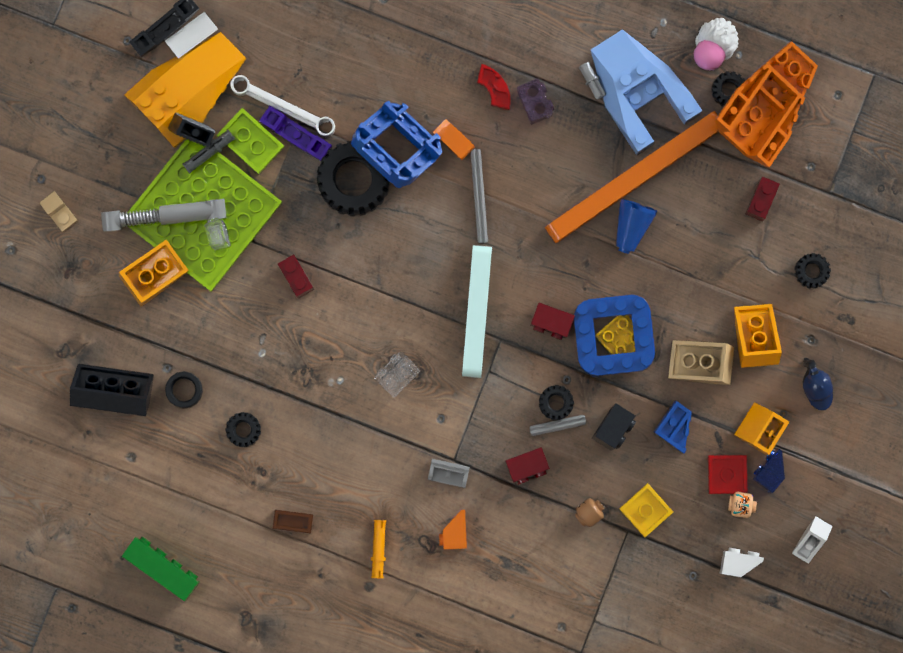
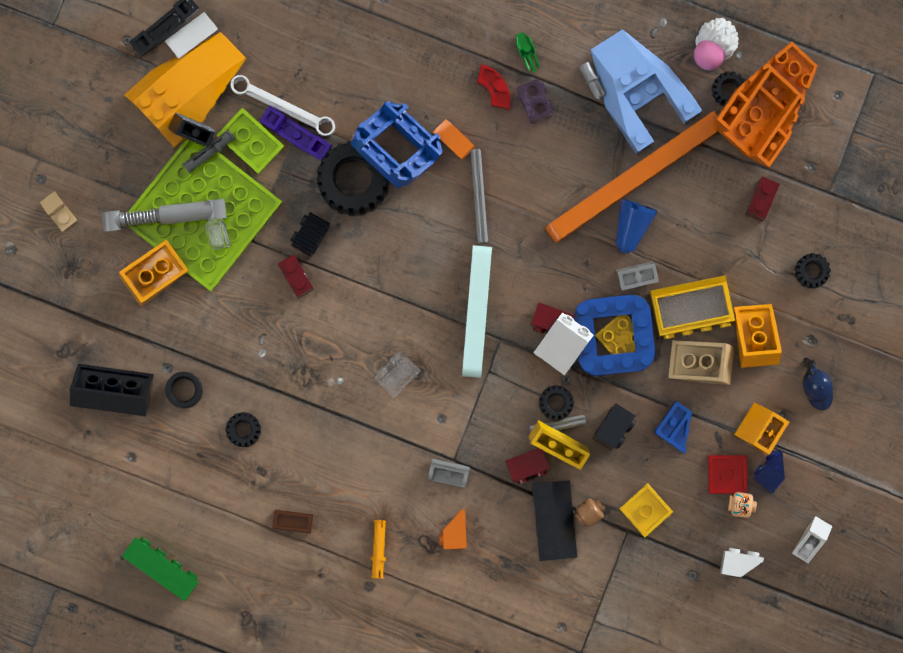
(310, 234): none -> black brick
(526, 50): none -> green piece
(554, 520): none -> black slope
(559, 445): none -> yellow brick
(563, 343): none -> white panel
(637, 275): none -> light grey hinge
(692, 307): none -> window

